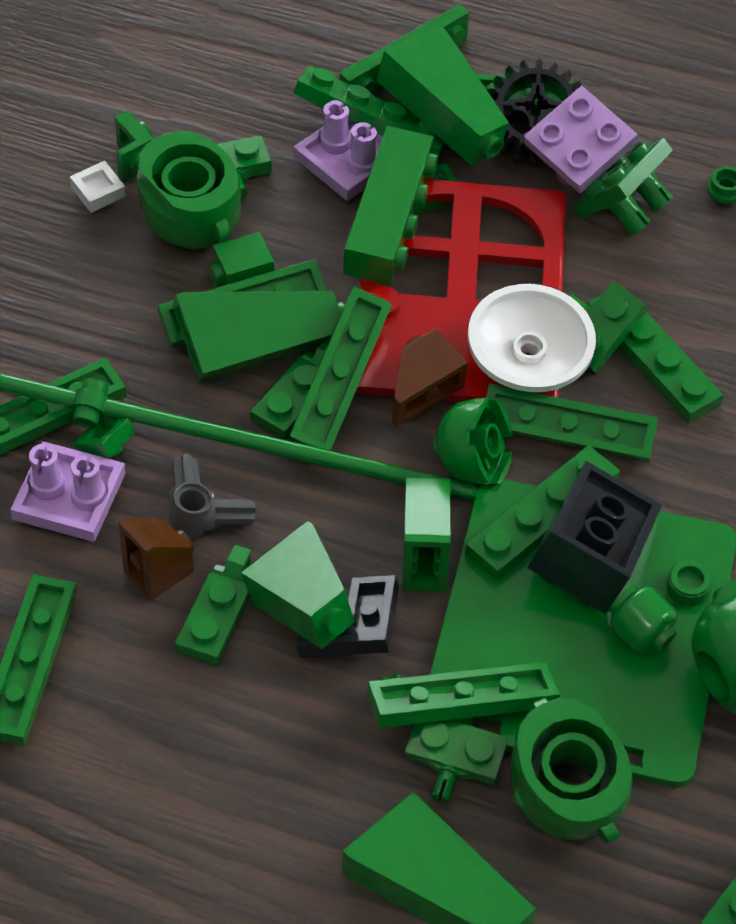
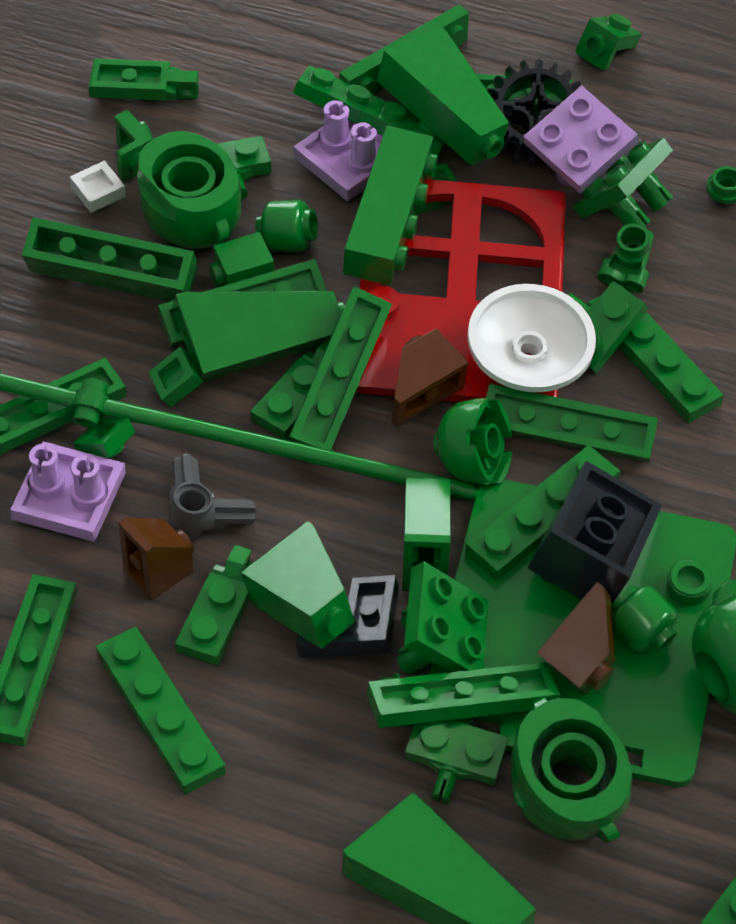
(109, 260): none -> green brick
(141, 80): none -> green hinge
(160, 710): none -> green plate
(175, 376): none -> green plate
(287, 226): none -> green head
(442, 623): none -> green plate
(584, 643): none -> reddish brown slope
(604, 37): none -> green bracket
(628, 259): none -> green plate

